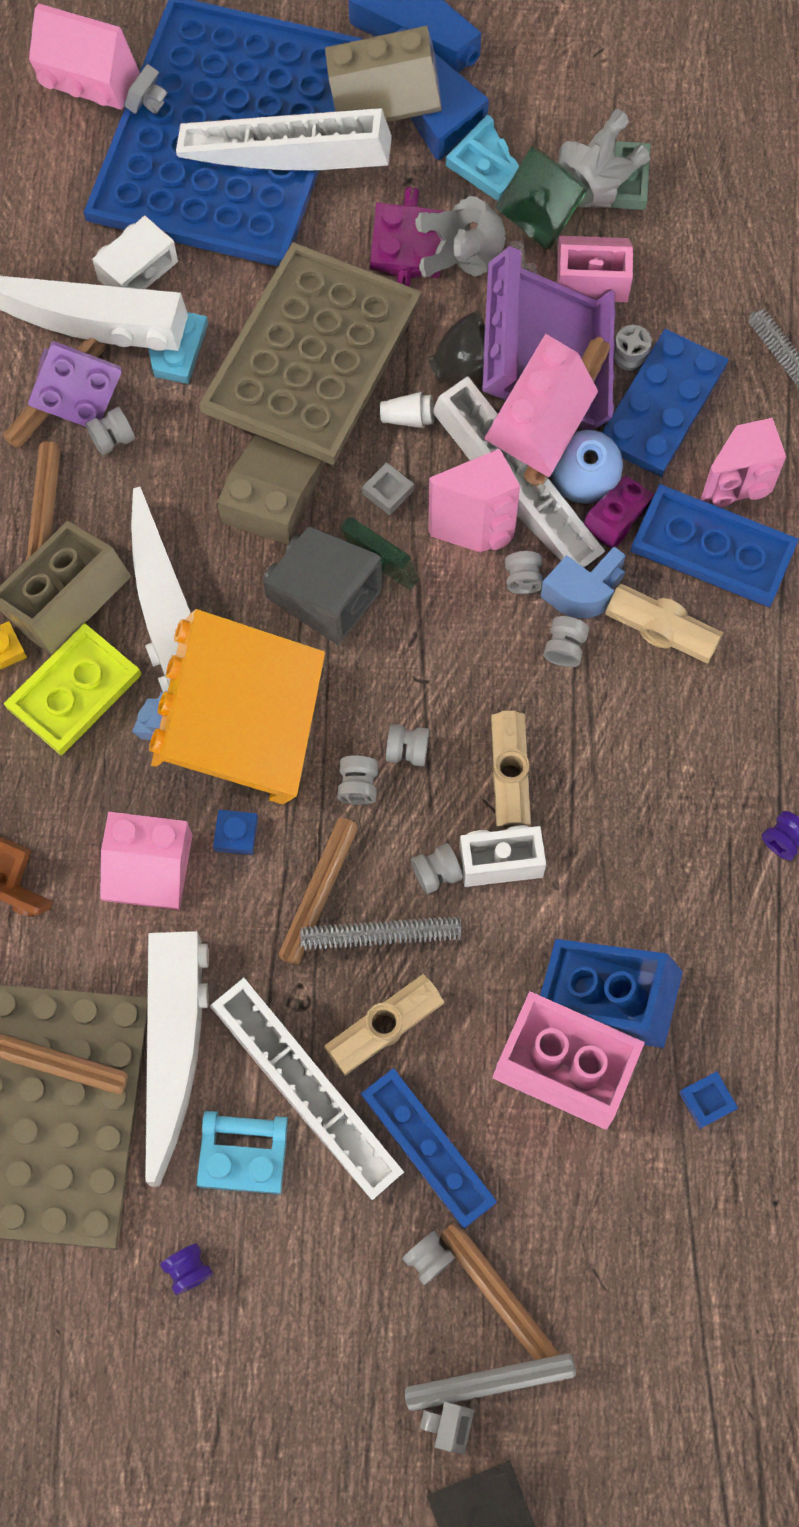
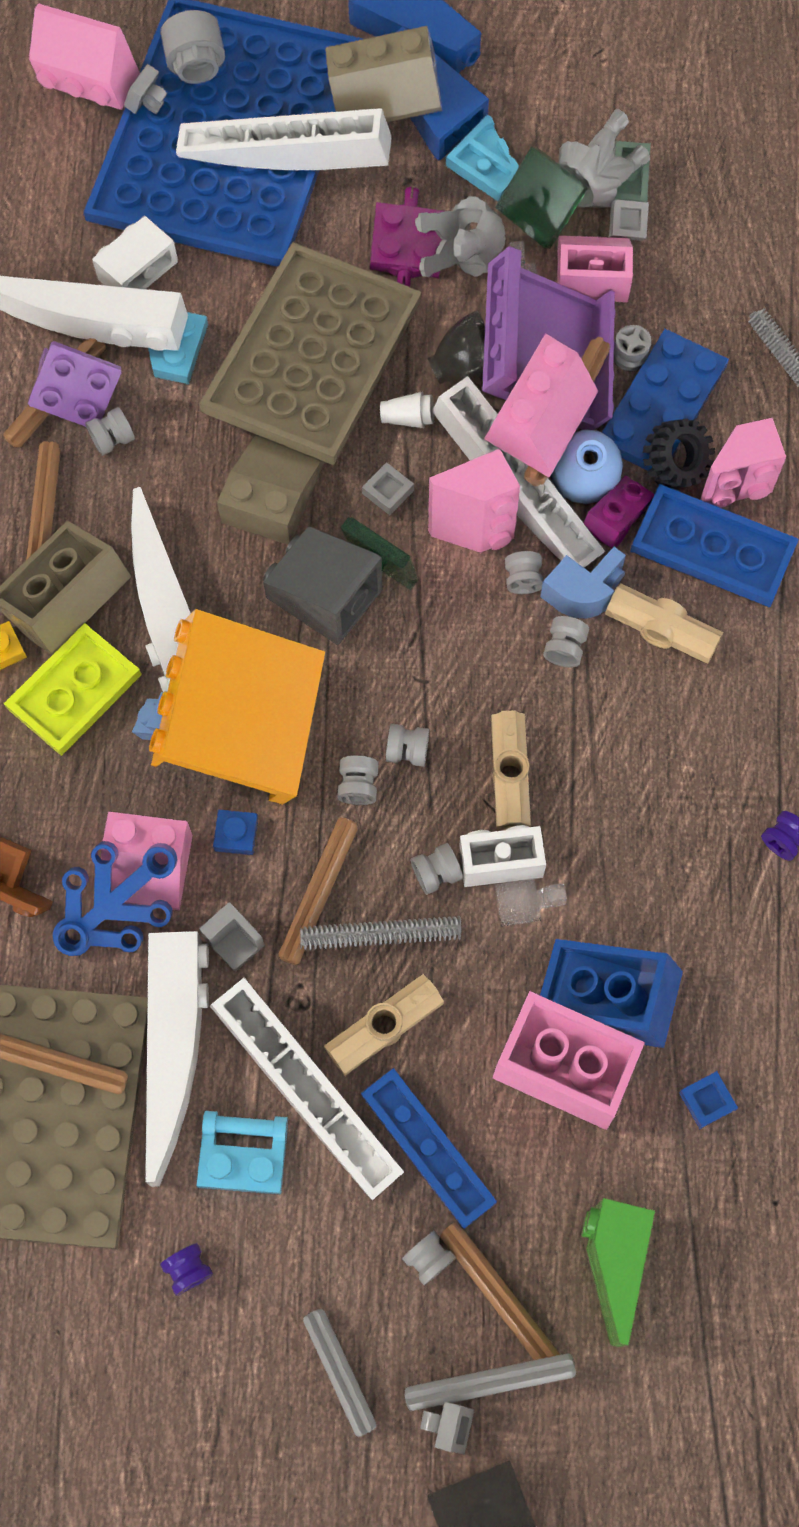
(110, 904): none -> blue plant
(193, 45): none -> light grey piece
(232, 937): none -> light grey panel
(339, 1372): none -> light grey axle
(521, 902): none -> clear plate
(617, 1255): none -> bright green slope
(628, 219): none -> light grey plate
(696, 453): none -> black tyre

